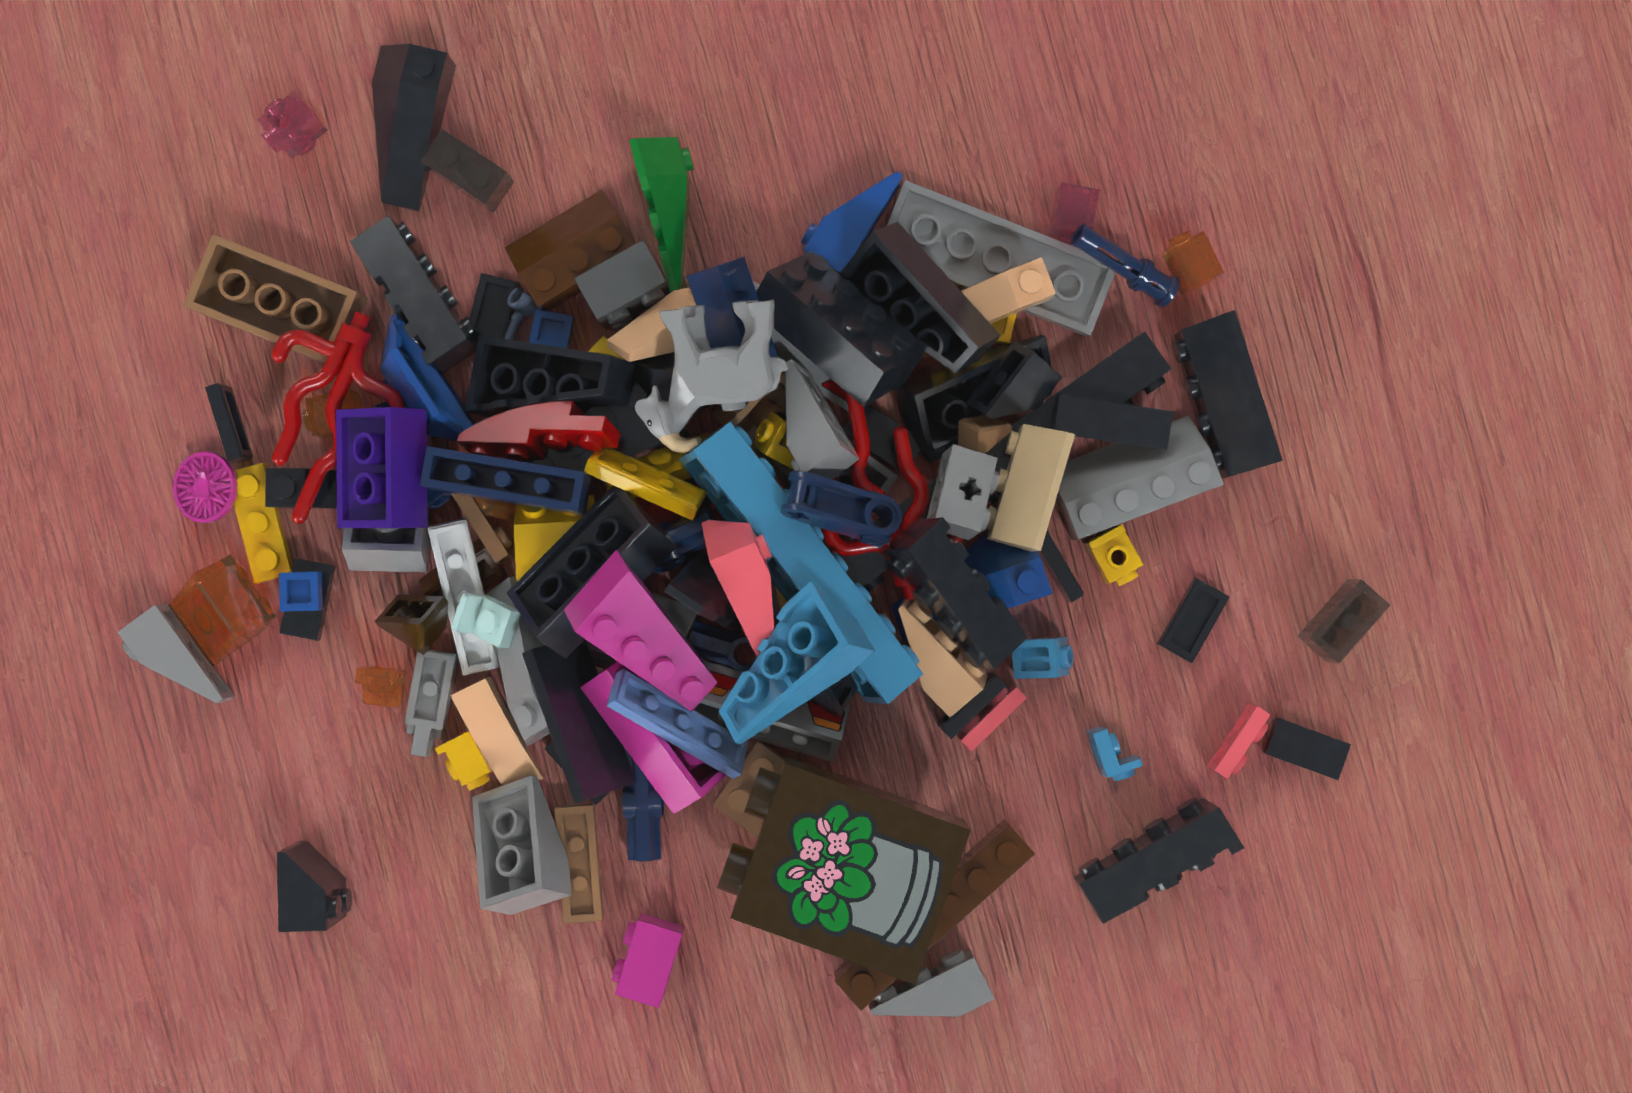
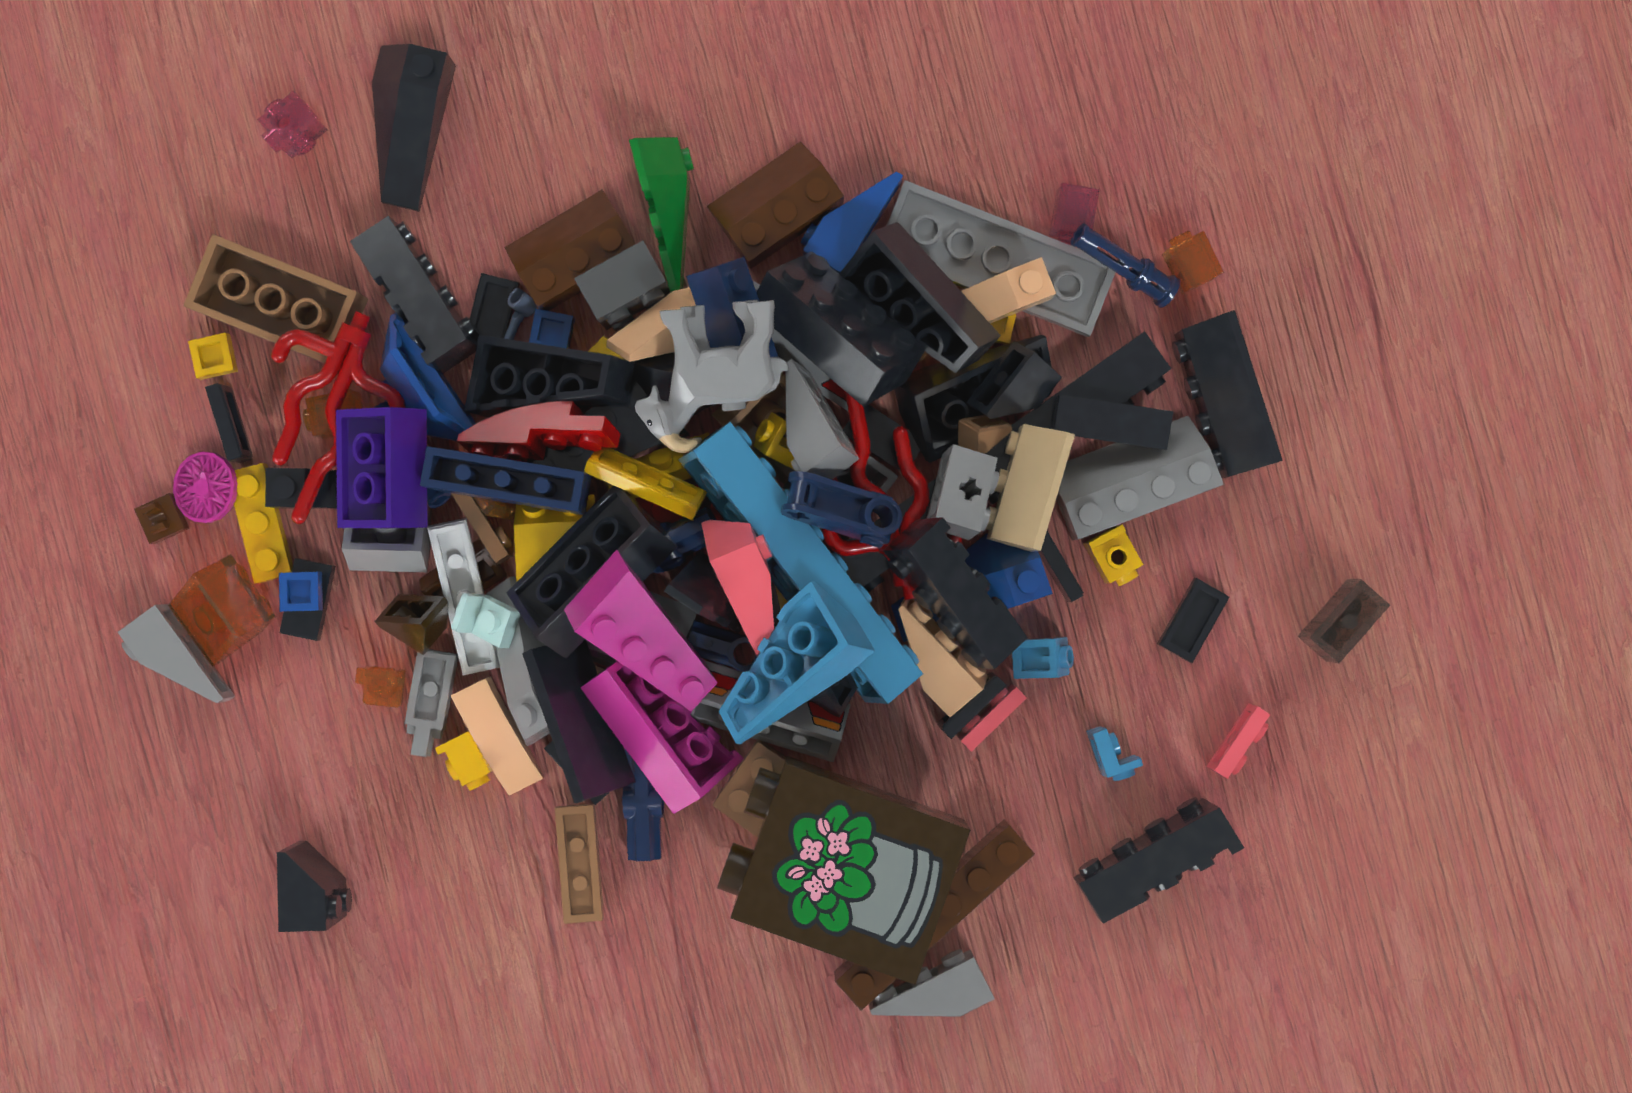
(161, 519): none -> reddish brown tile
(213, 356): none -> yellow plate
(467, 171): clear smoke brick -> none
(518, 849): light grey slope -> none
(648, 960): dark pink brick -> none
(676, 724): medium blue tile -> none
(776, 204): none -> reddish brown slope
(1307, 748): black tile -> none

